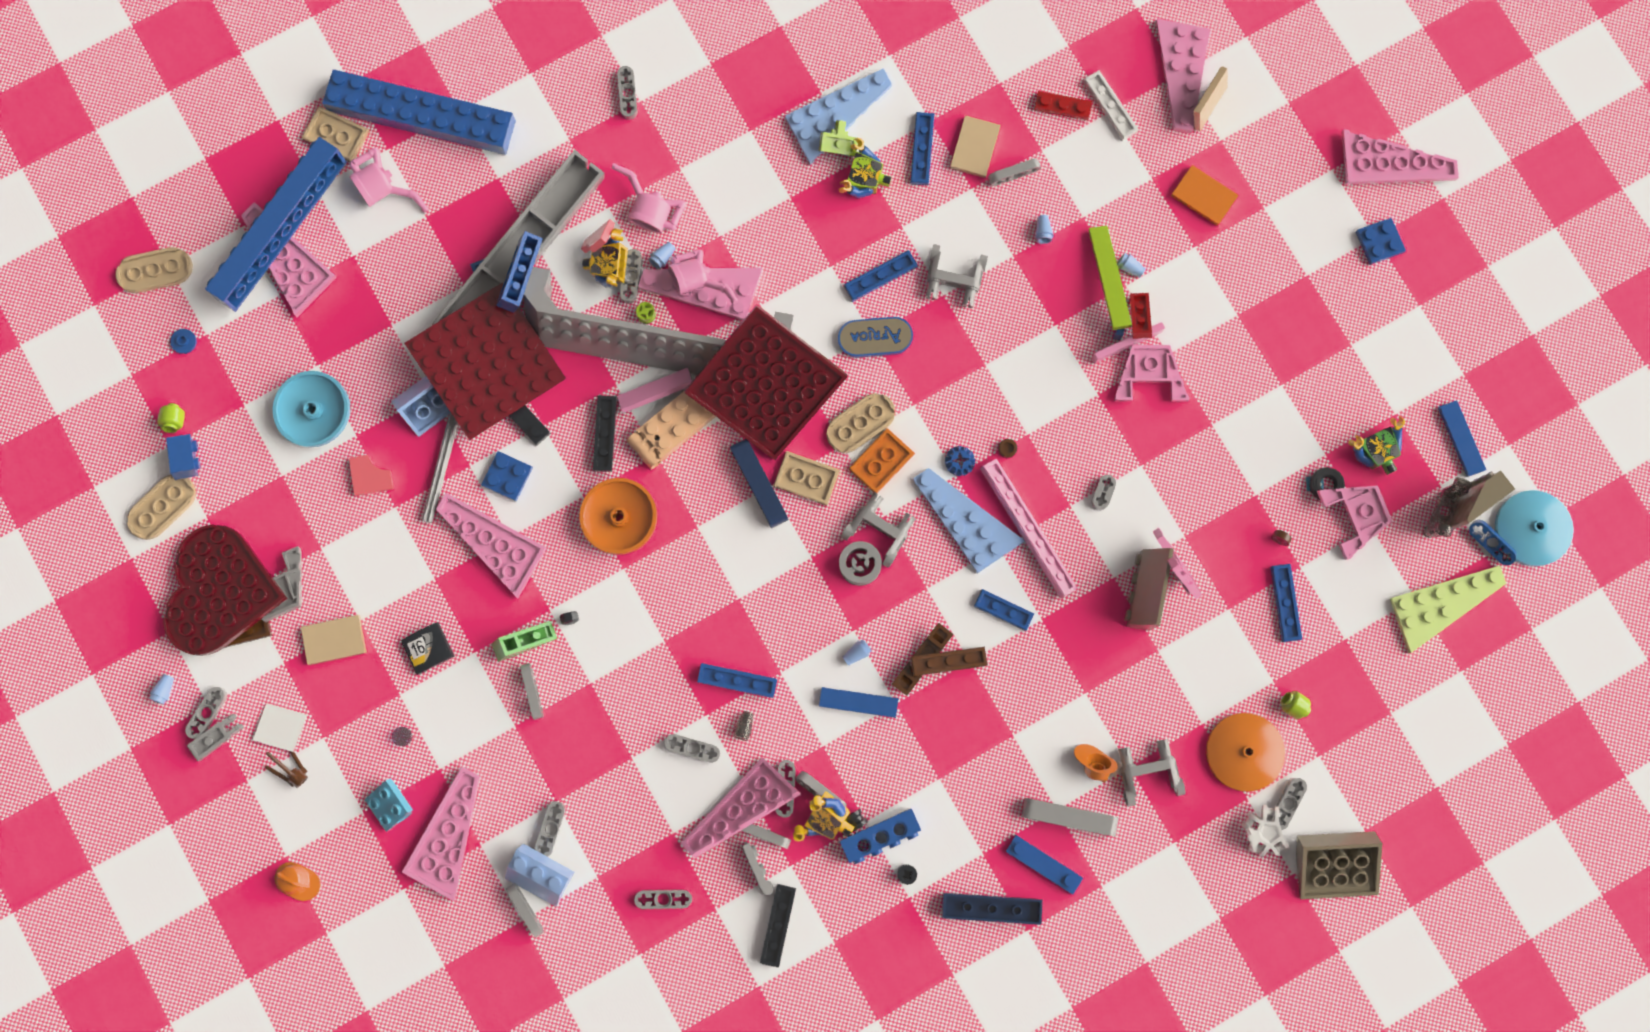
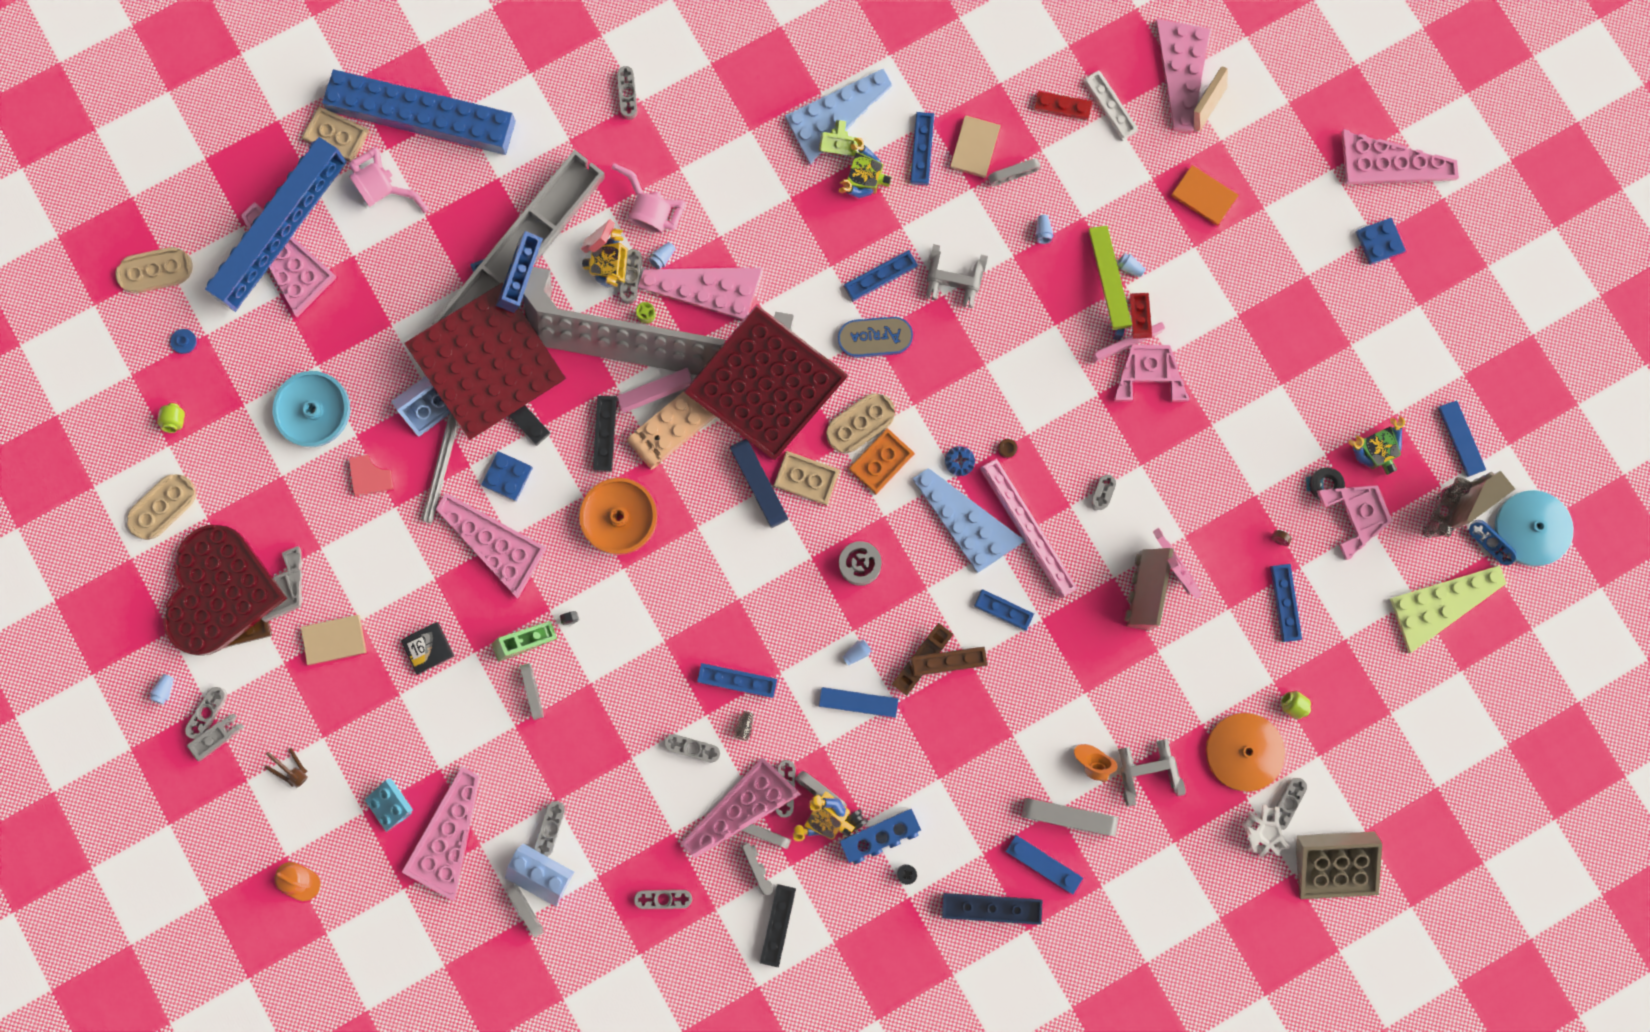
(182, 456): blue brick -> none
(279, 727): white sticker -> none
(402, 736): tile -> none
(692, 274): bright pink piece -> none
(896, 533): light grey connector -> none

